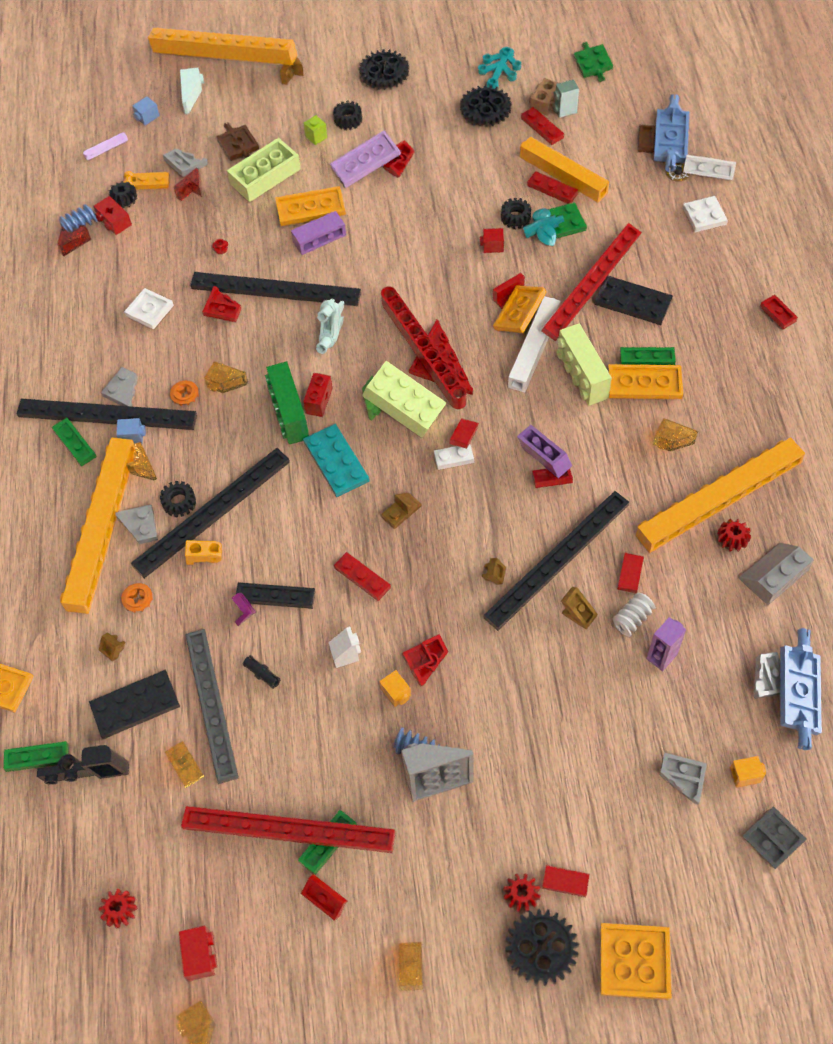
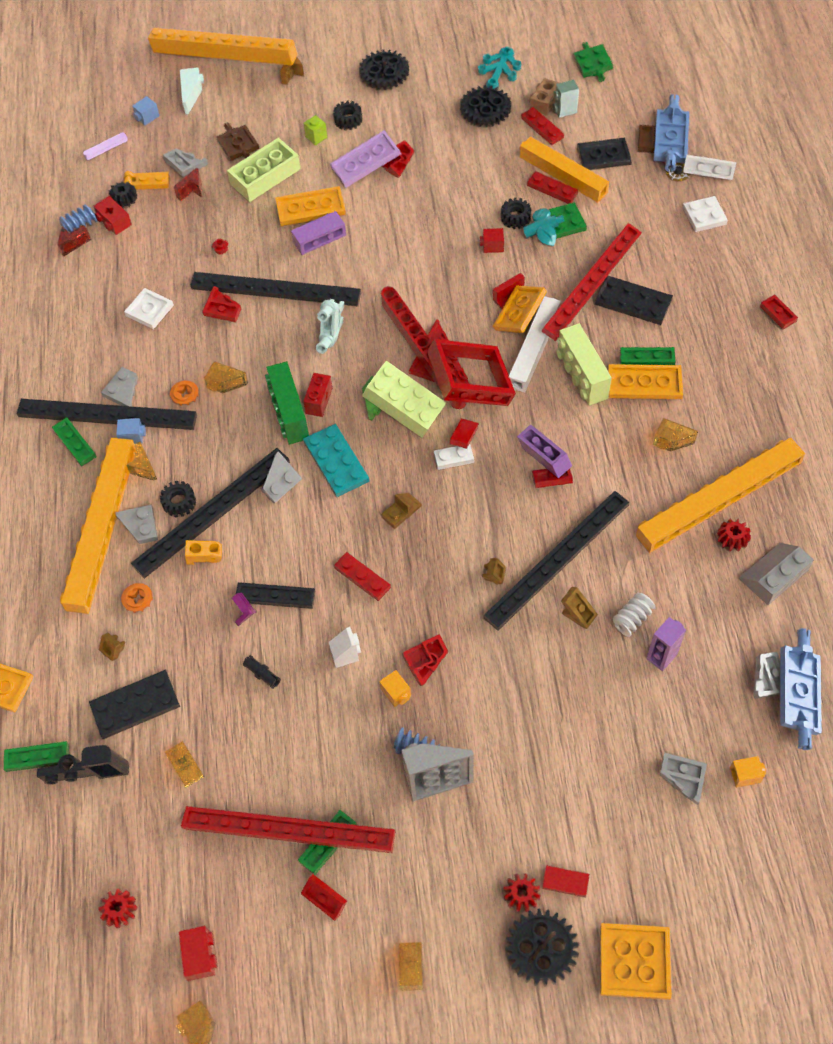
(211, 707): dark grey tile -> none
(280, 478): none -> light grey wing
(470, 393): none -> red window
(604, 153): none -> black tile
(630, 573): red tile -> none
(774, 837): dark grey slope -> none

